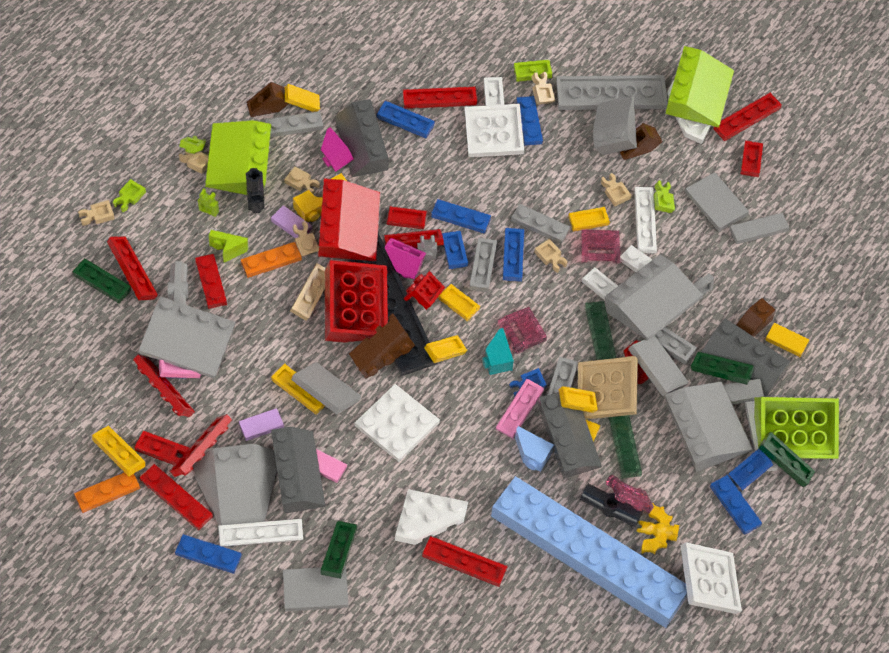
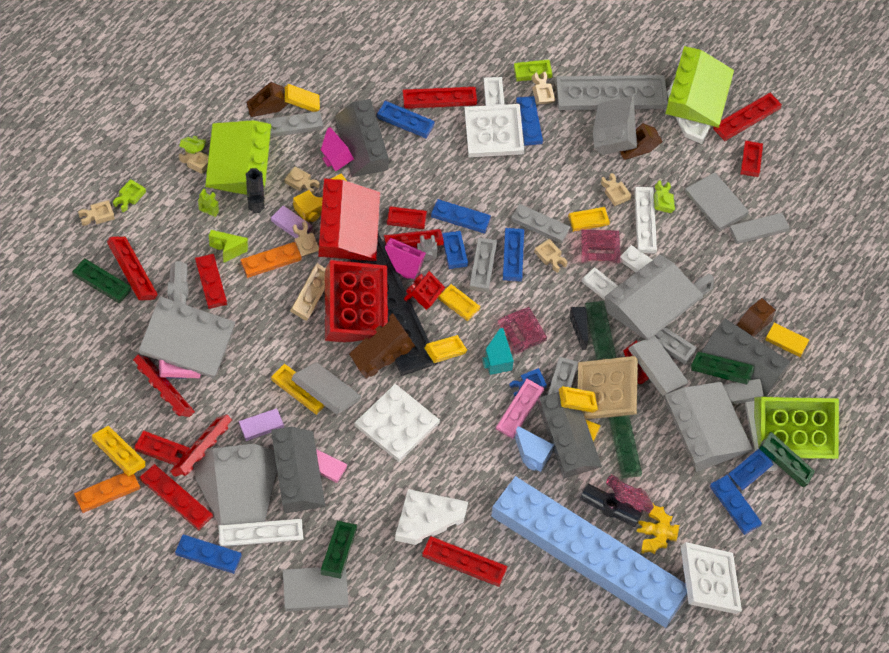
(578, 318): none -> black slope

